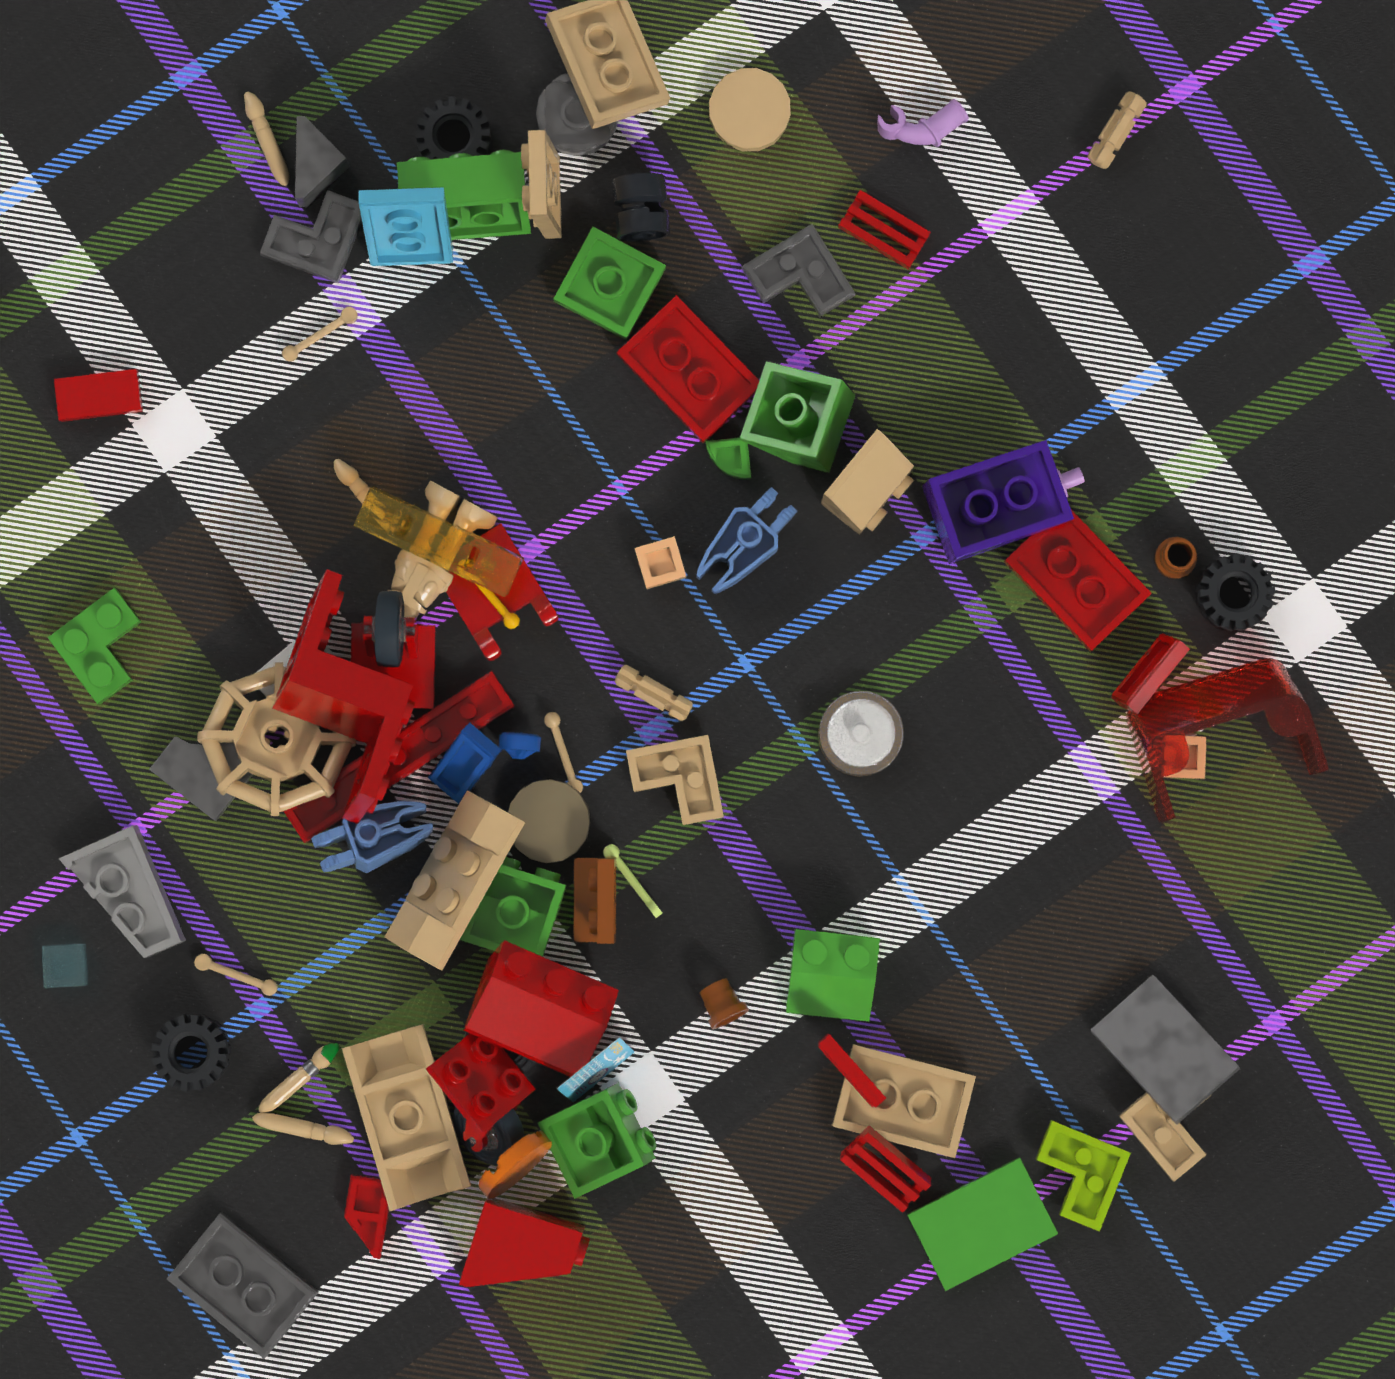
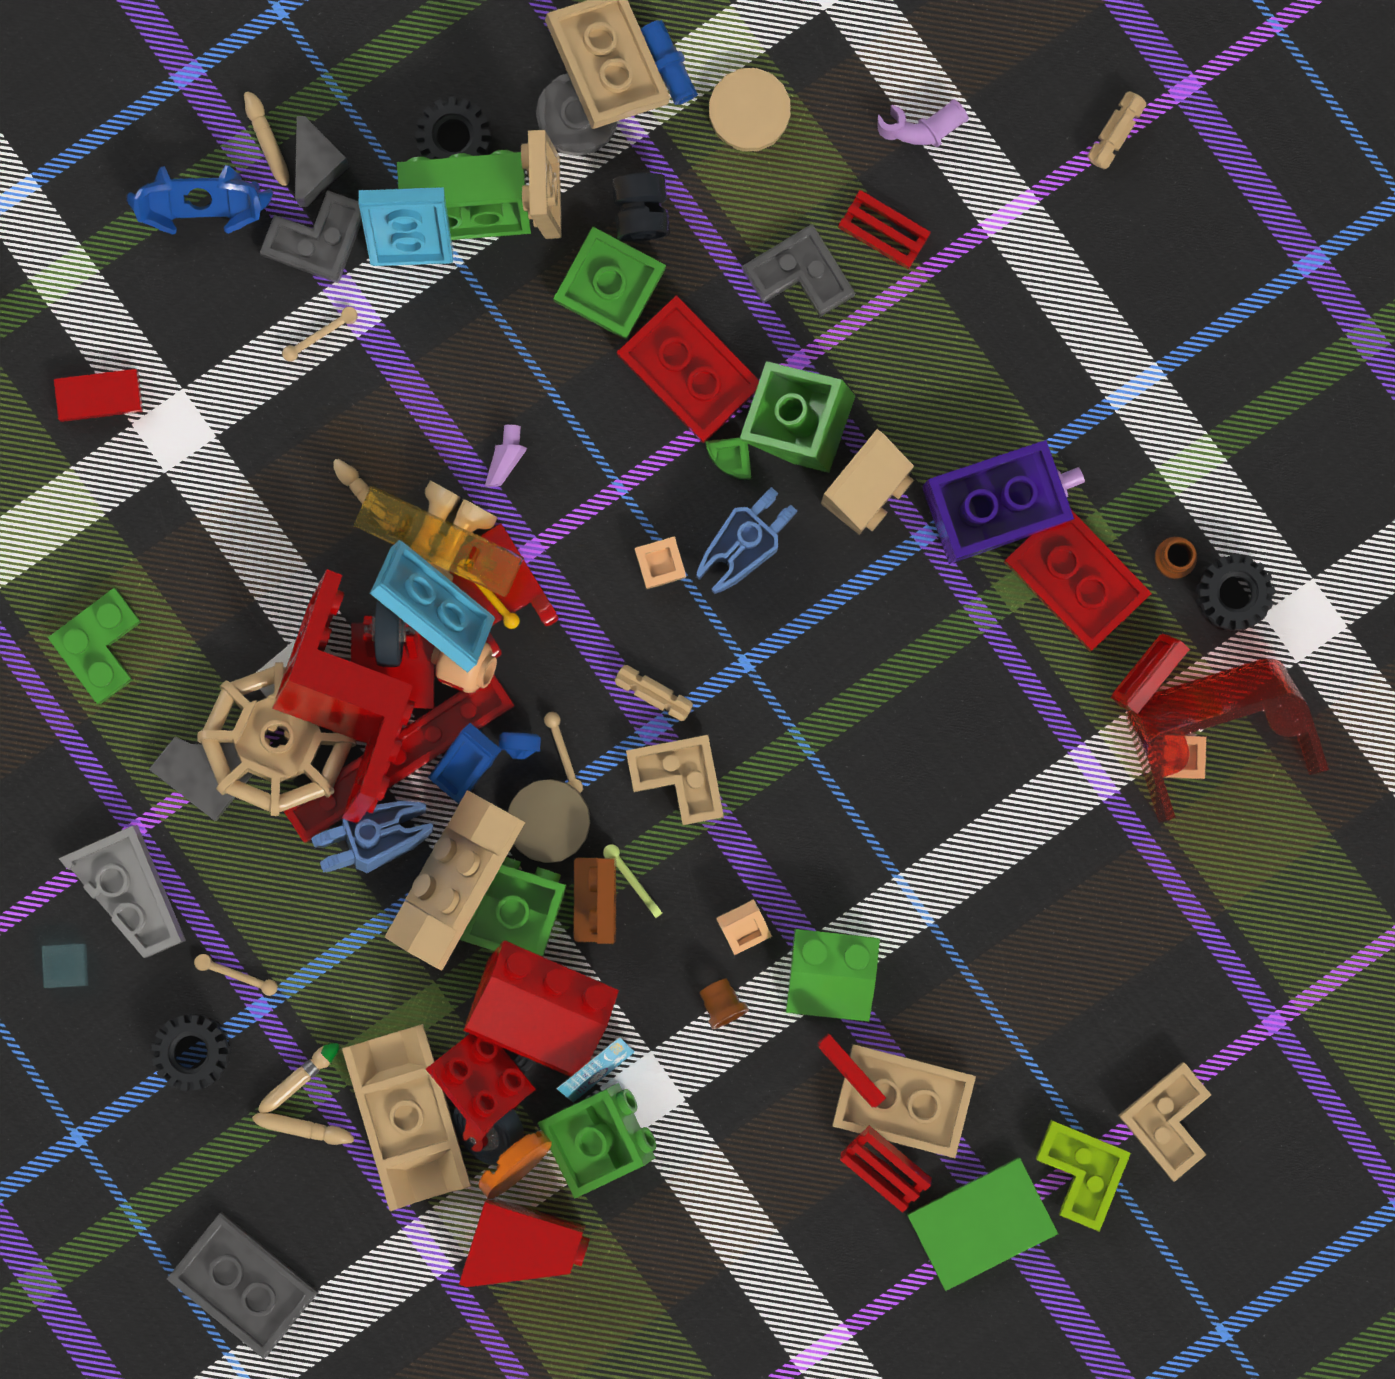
(231, 198): none -> blue piece
(367, 1212): red tile -> none
(433, 605): none -> medium azure tile
(453, 675): none -> light nougat head
(505, 456): none -> lavender bar
(669, 62): none -> blue pin
(744, 927): none -> light nougat plate
(860, 733): clear piece -> none
(1165, 1049): flat silver tile -> none

